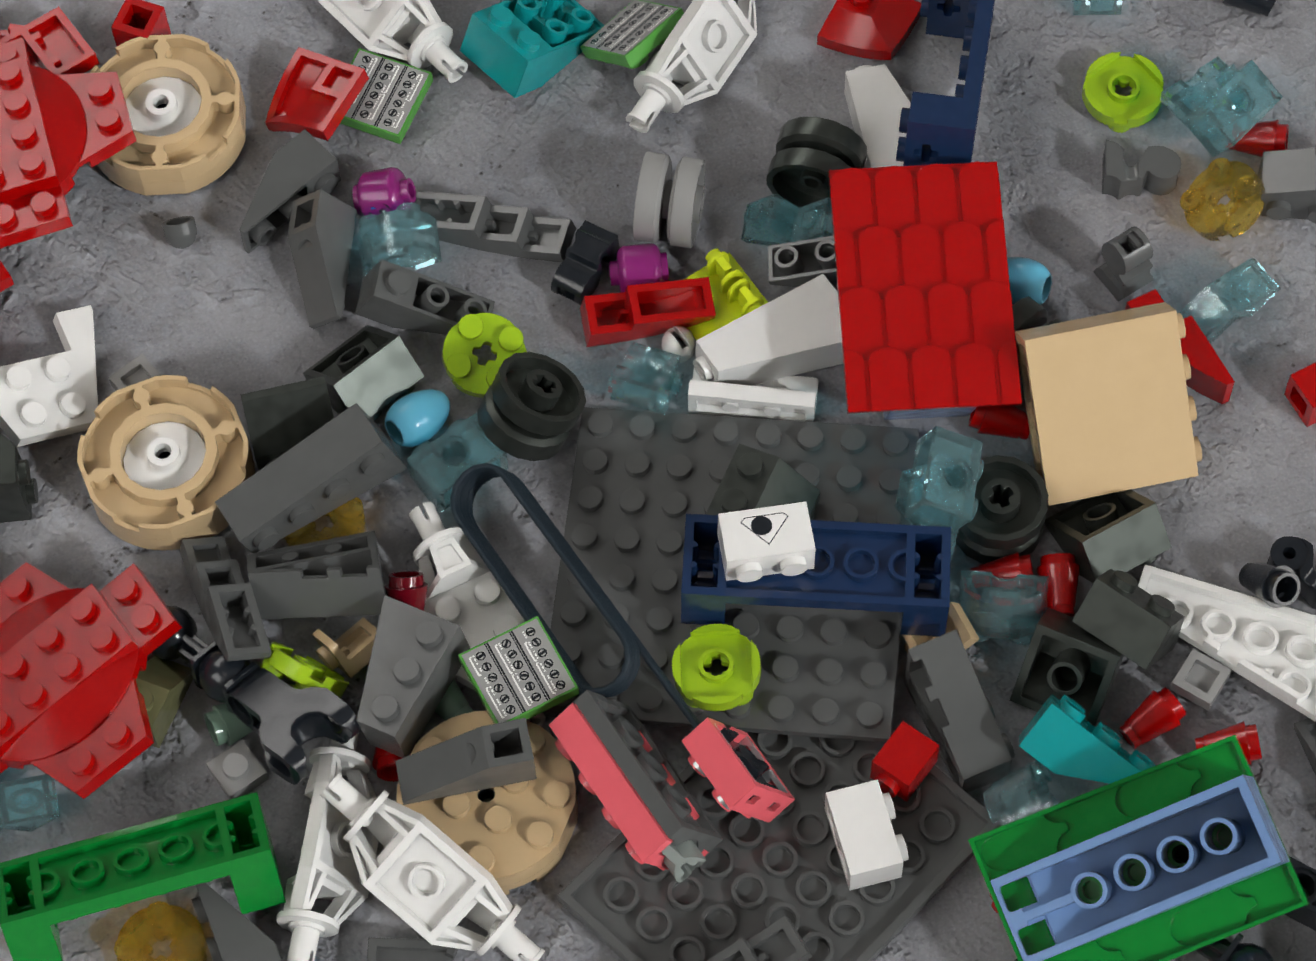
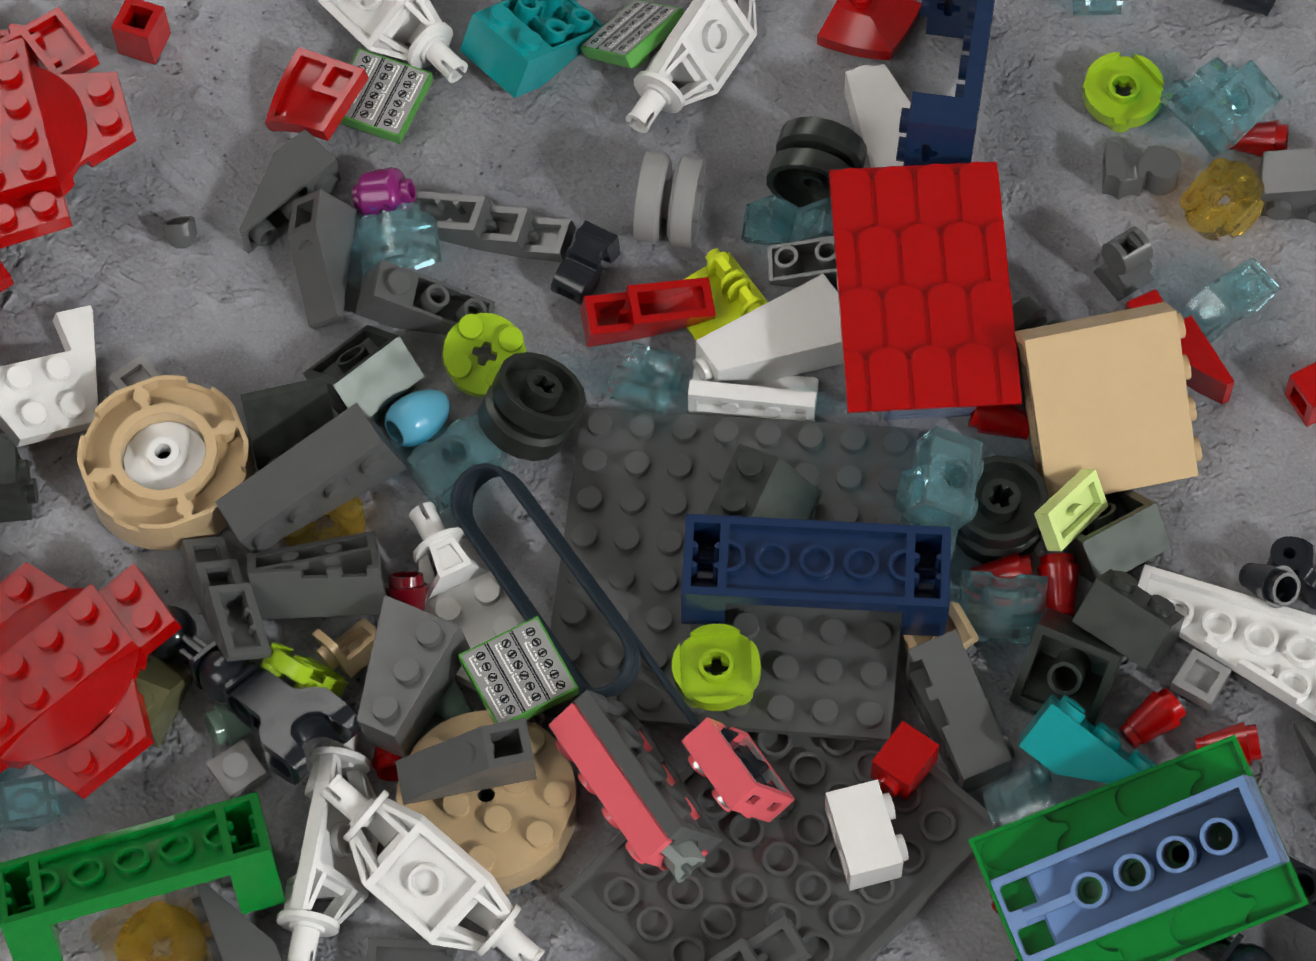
(182, 111): tan piece -> none
(638, 266): magenta head -> none
(671, 345): white hinge -> none
(766, 542): white brick -> none
(1028, 279): medium azure animal -> none
(1071, 509): none -> yellowish green plate

